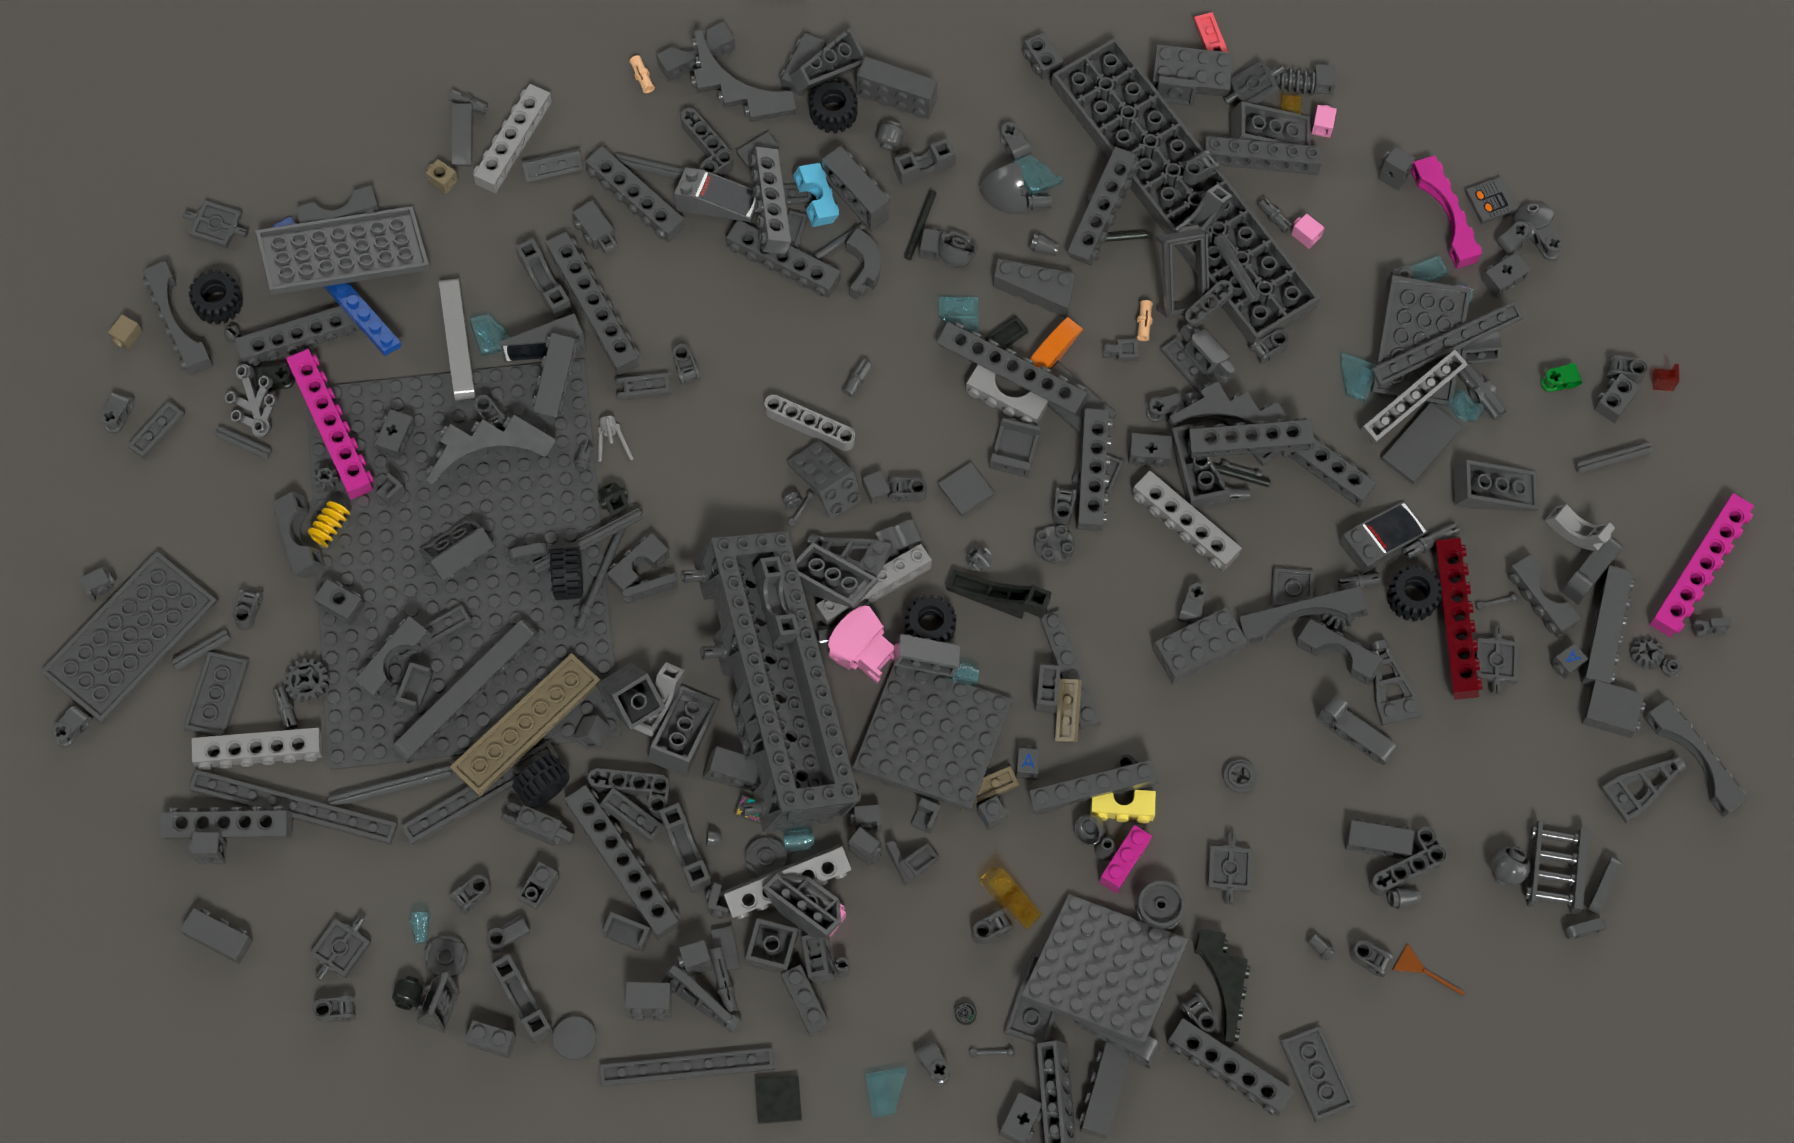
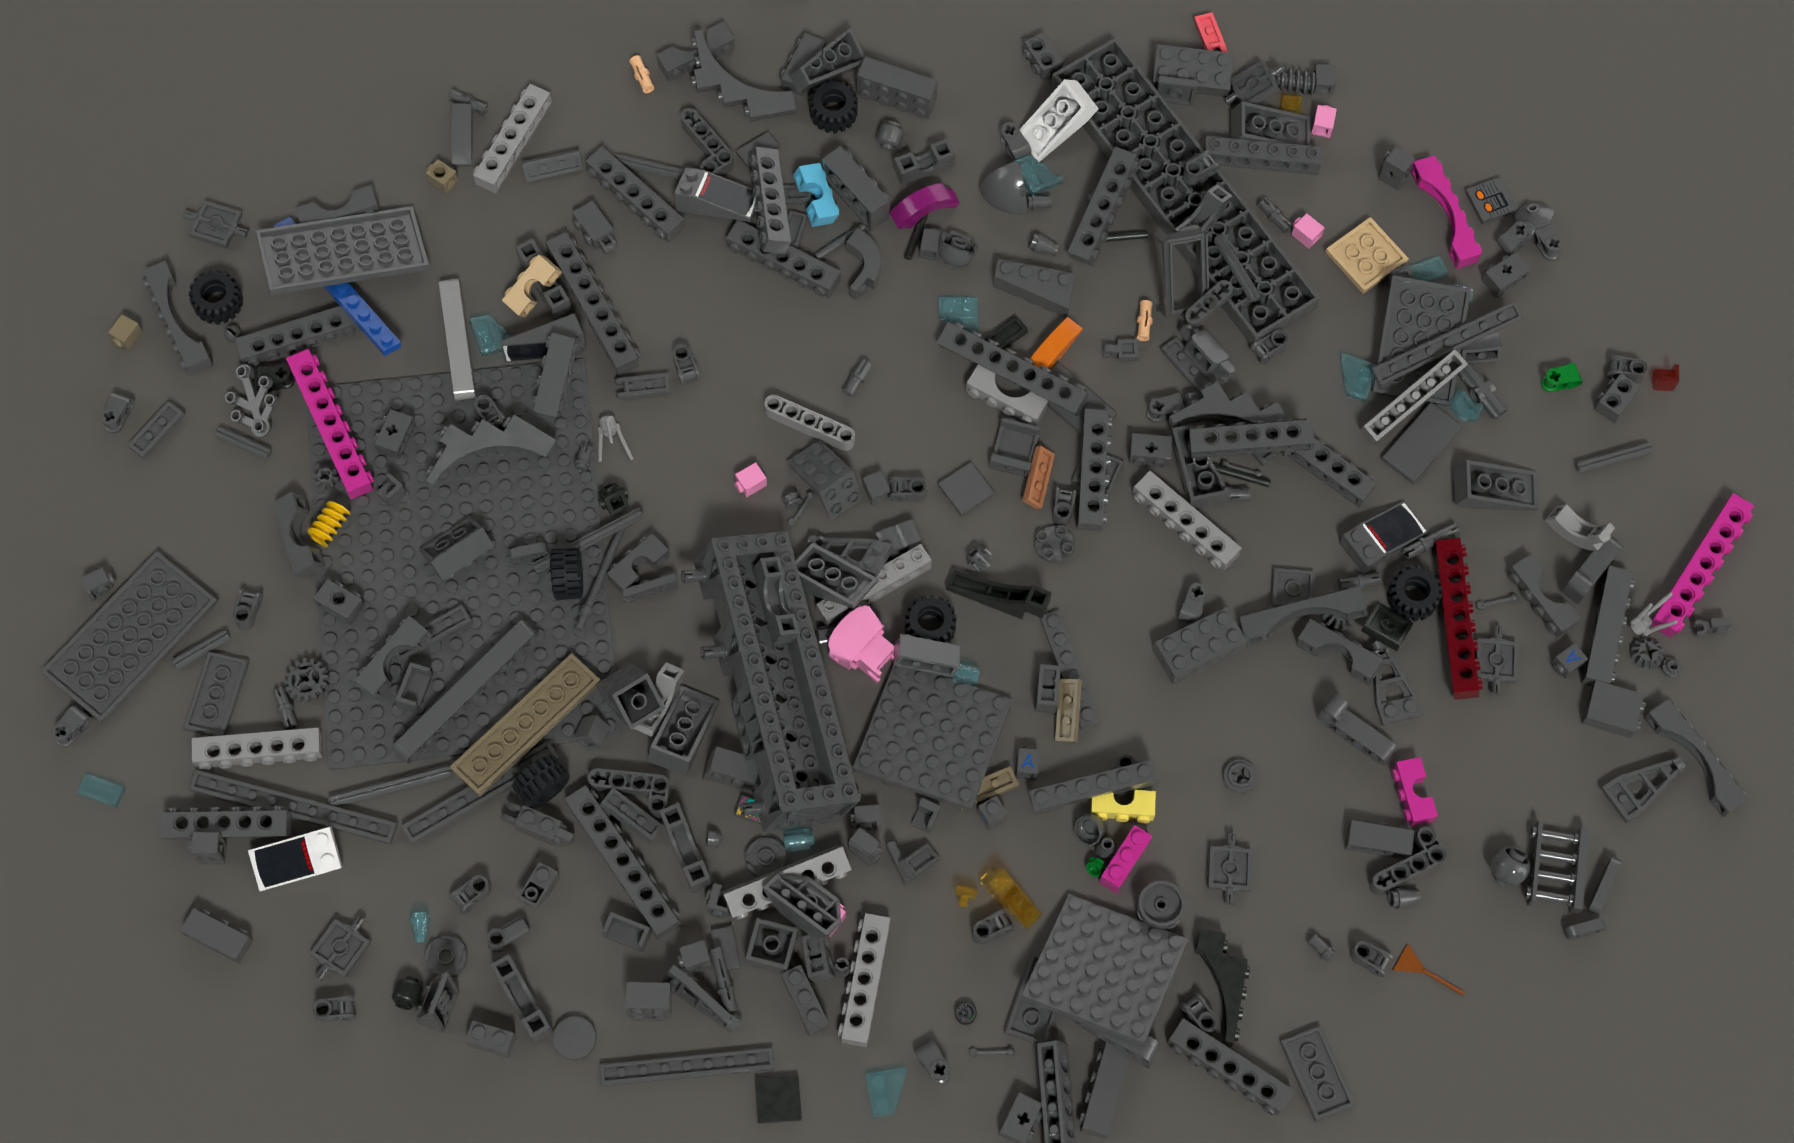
(100, 790): none -> clear light blue tile
(295, 858): none -> slope
(519, 295): none -> tan arch
(750, 480): none -> bright pink brick
(860, 1034): none -> light grey brick
(922, 202): none -> magenta arch
(966, 893): none -> clear yellow tile
(1038, 477): none -> nougat plate
(1058, 118): none -> white slope
(1095, 866): none -> green plate
(1366, 255): none -> tan plate
(1387, 627): none -> pearl dark grey tile
(1417, 809): none -> dark pink arch
(1643, 622): none -> light grey plant

